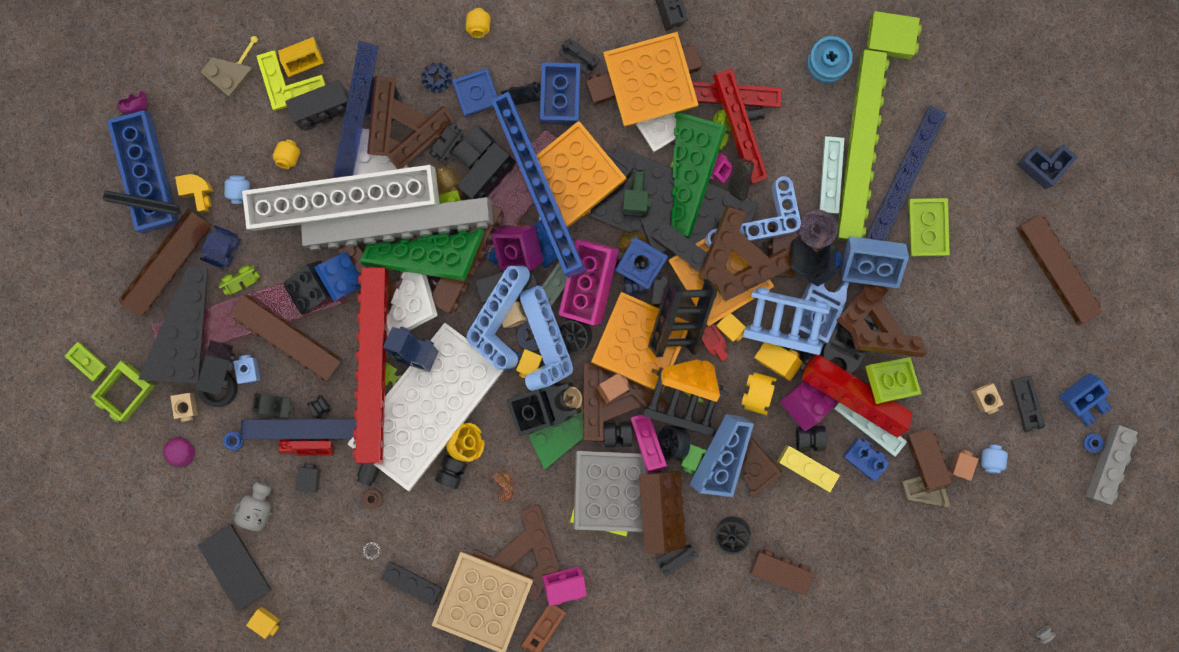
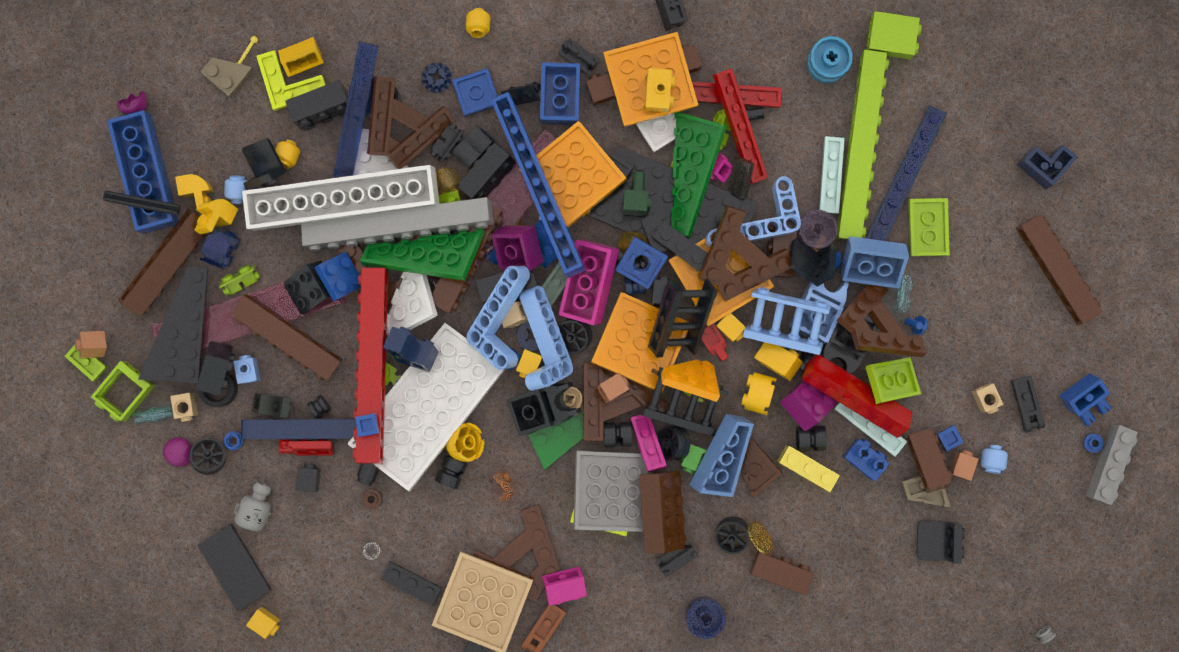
(91, 344): none -> nougat brick
(153, 414): none -> clear light blue pin
(207, 456): none -> black wheel
(215, 212): none -> yellow brick
(263, 163): none -> black bracket
(367, 425): none -> blue plate
(658, 90): none -> yellow brick
(713, 625): none -> clear blue brick
(760, 538): none -> clear yellow wheel
(902, 301): none -> clear light blue plate
(918, 325): none -> blue plate
(940, 541): none -> black bracket
(949, 438): none -> blue plate

